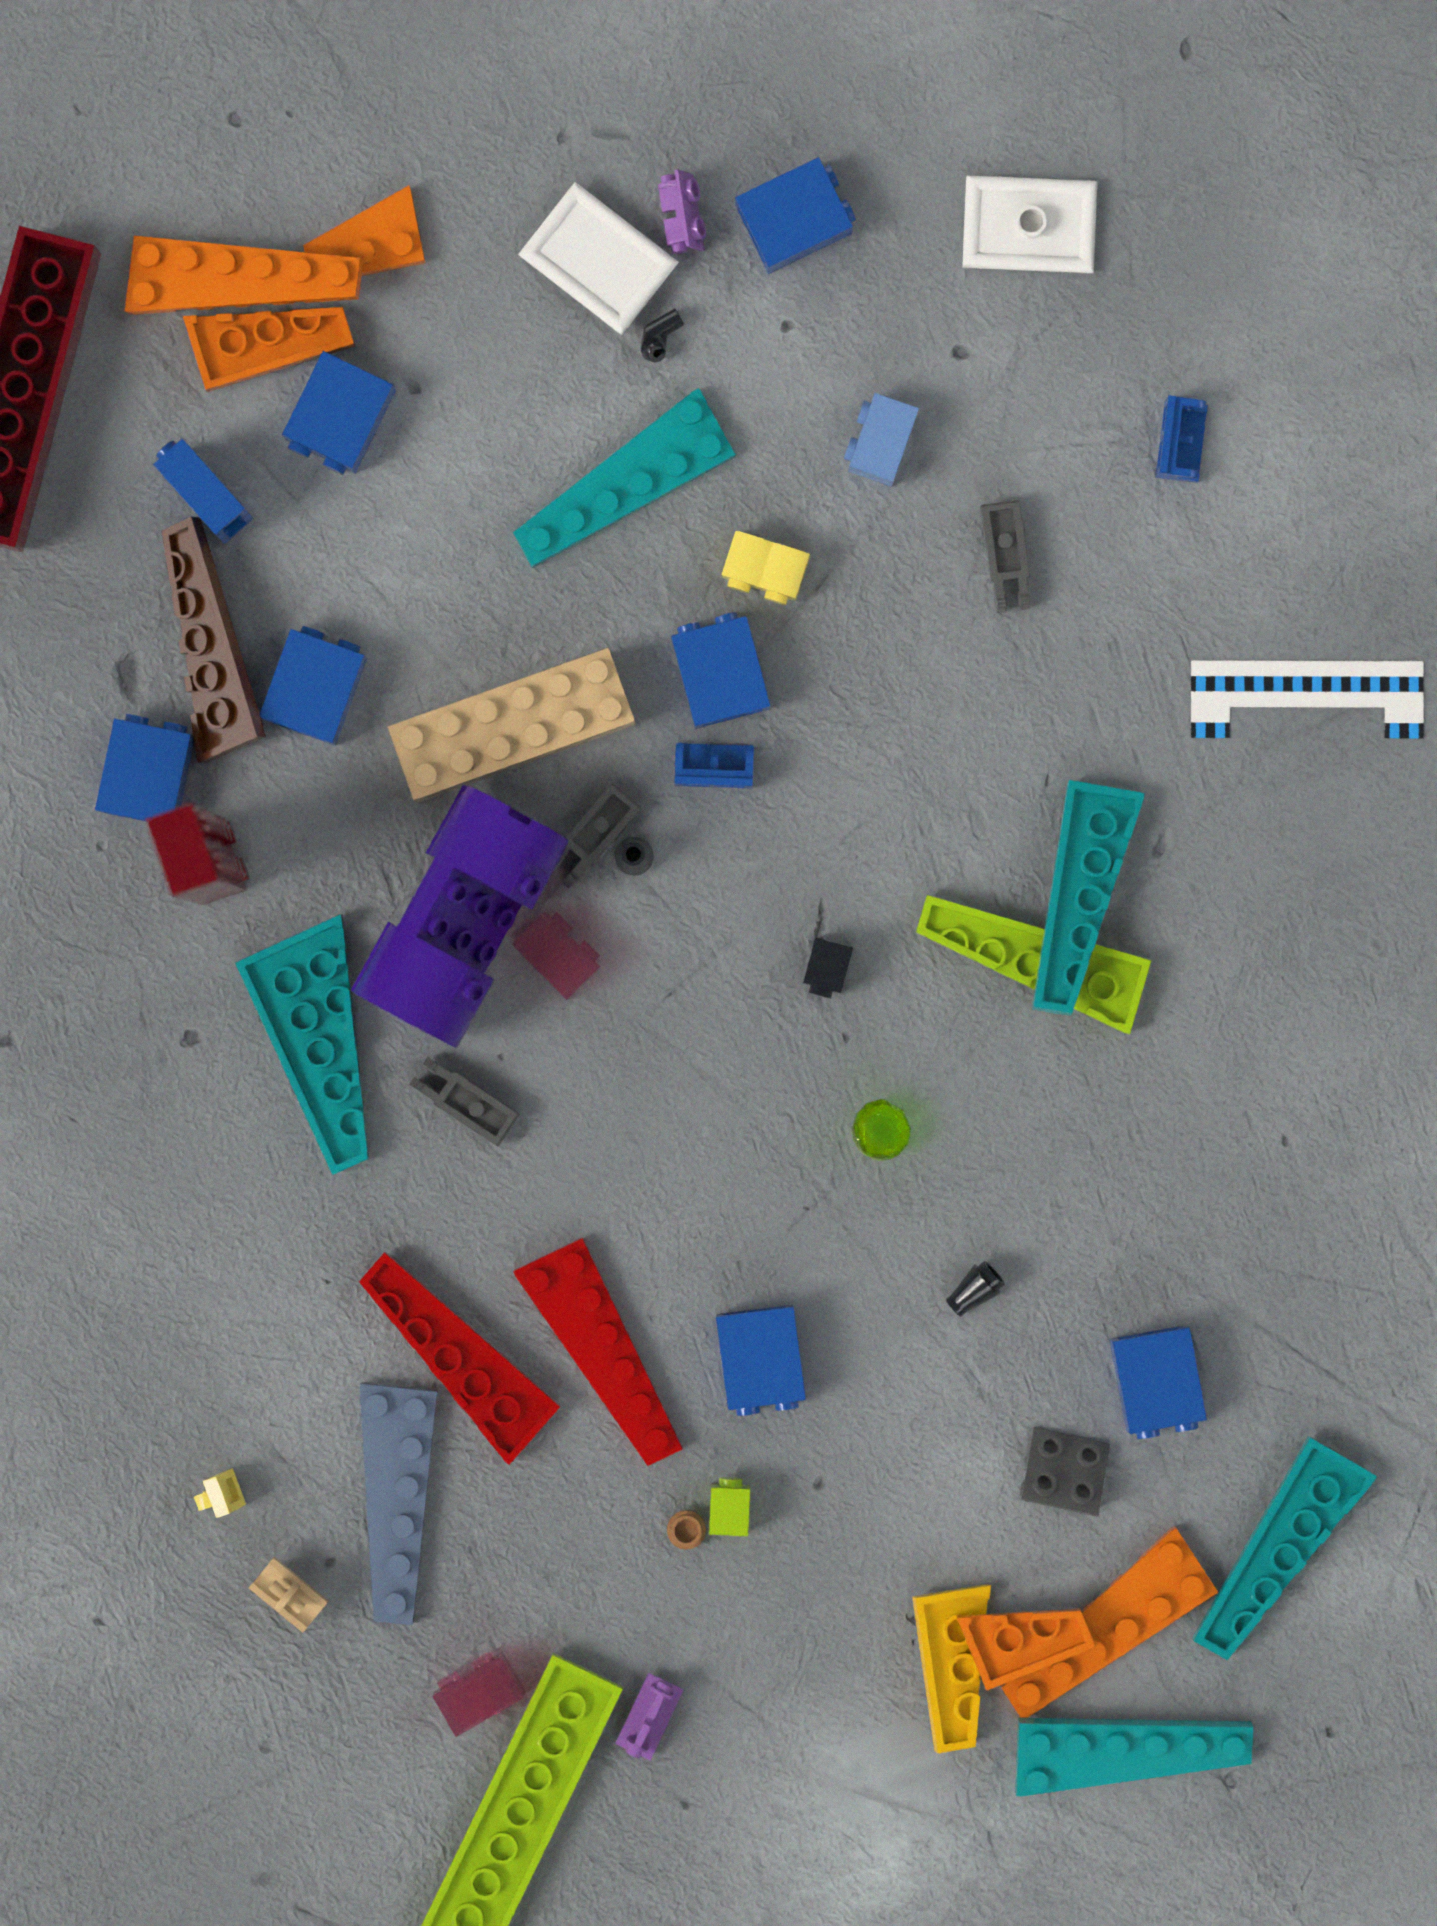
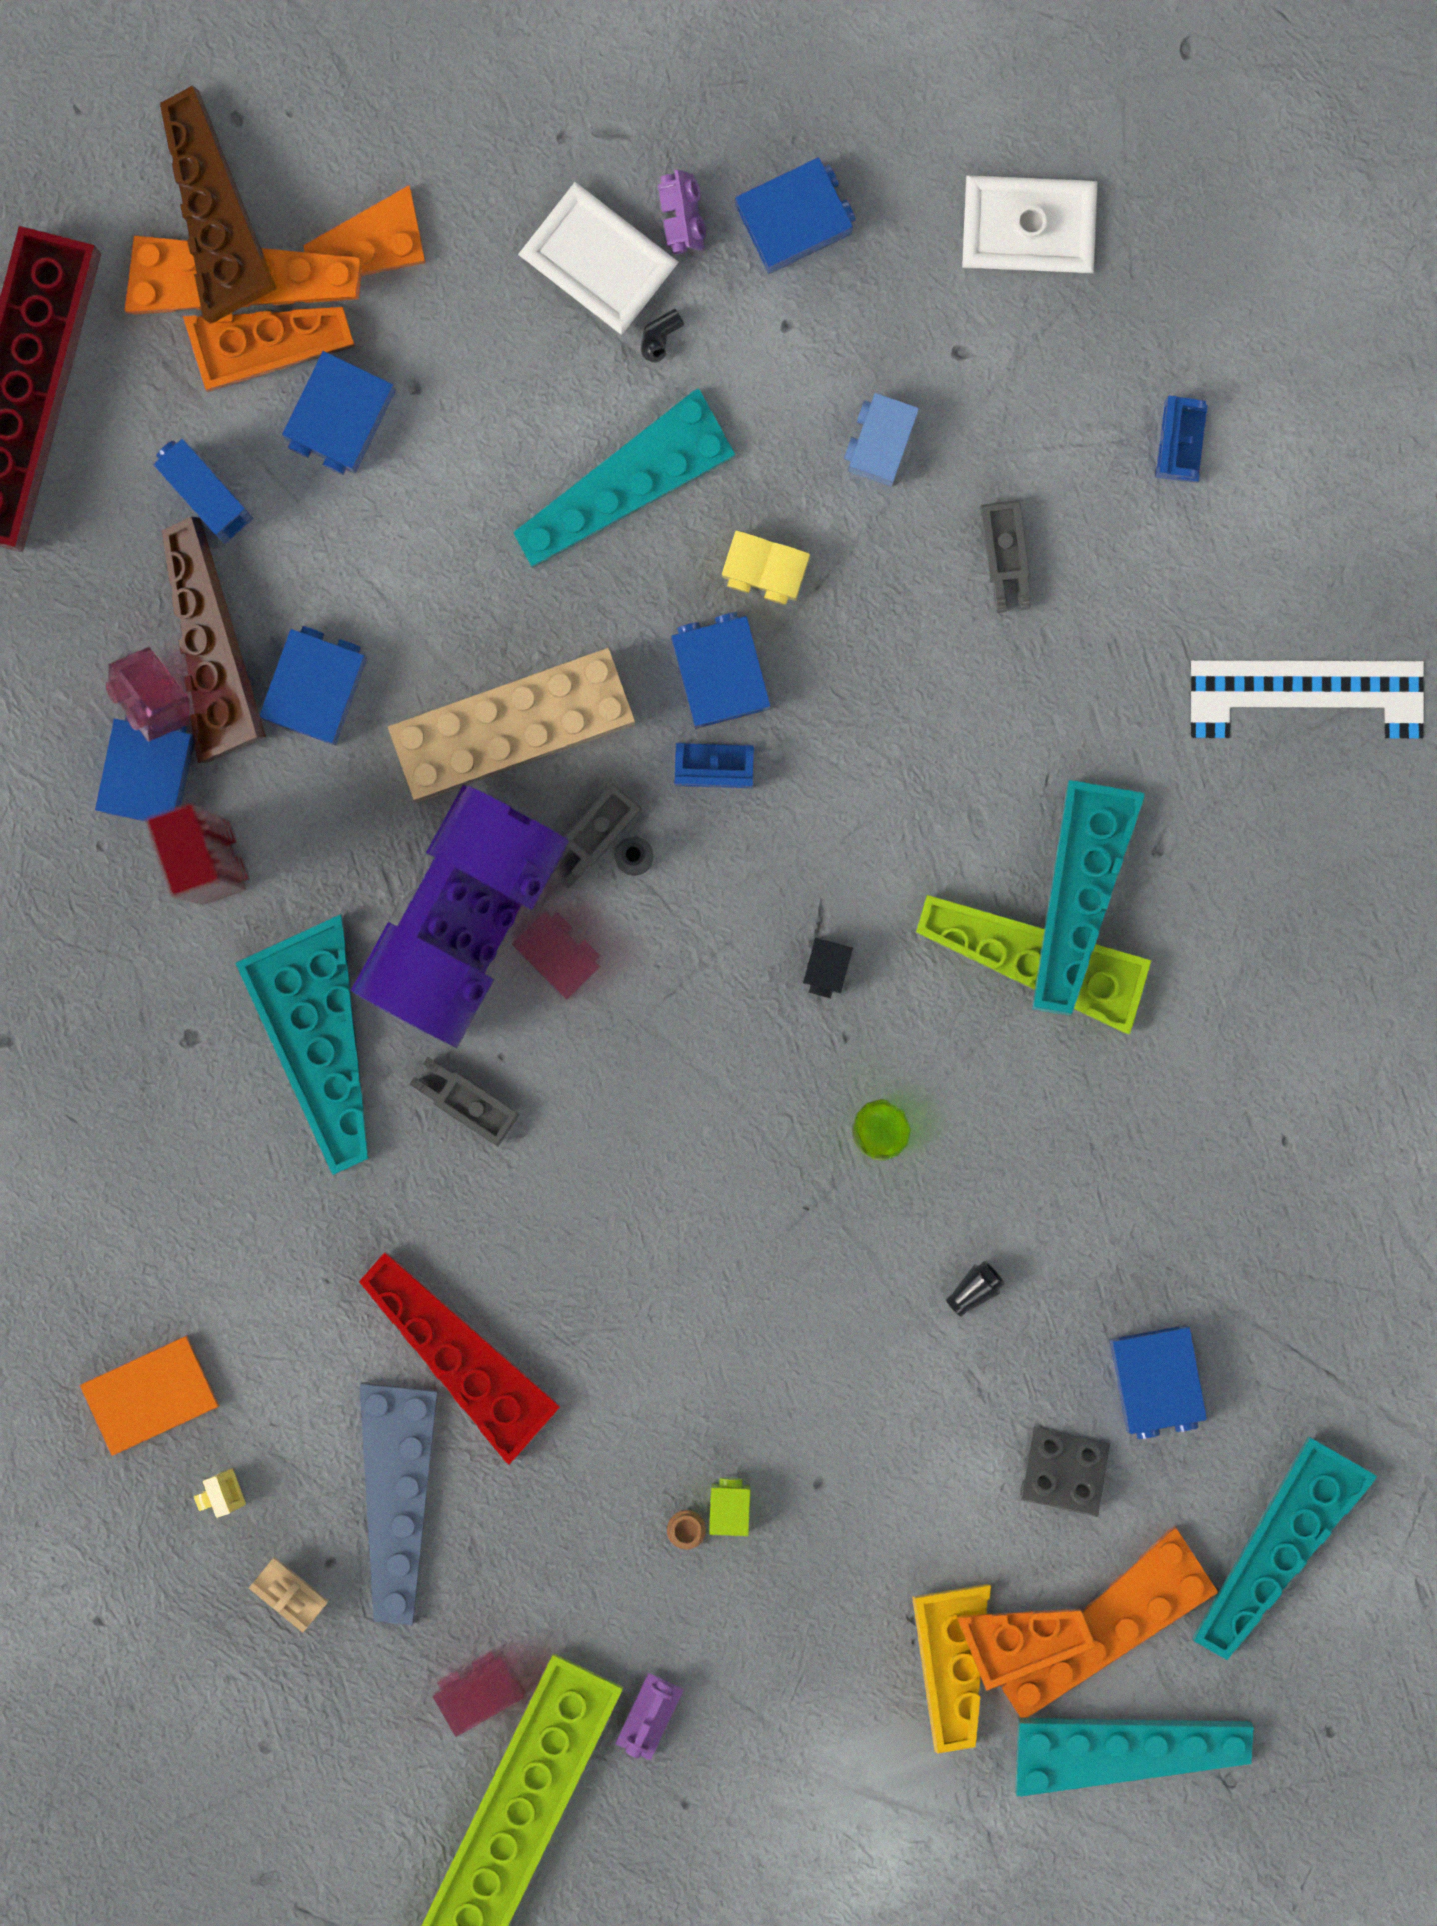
(147, 694): none -> clear pink brick
(149, 1395): none -> orange tile
(220, 232): none -> reddish brown wing
(586, 1321): red wing -> none
(760, 1359): blue brick -> none

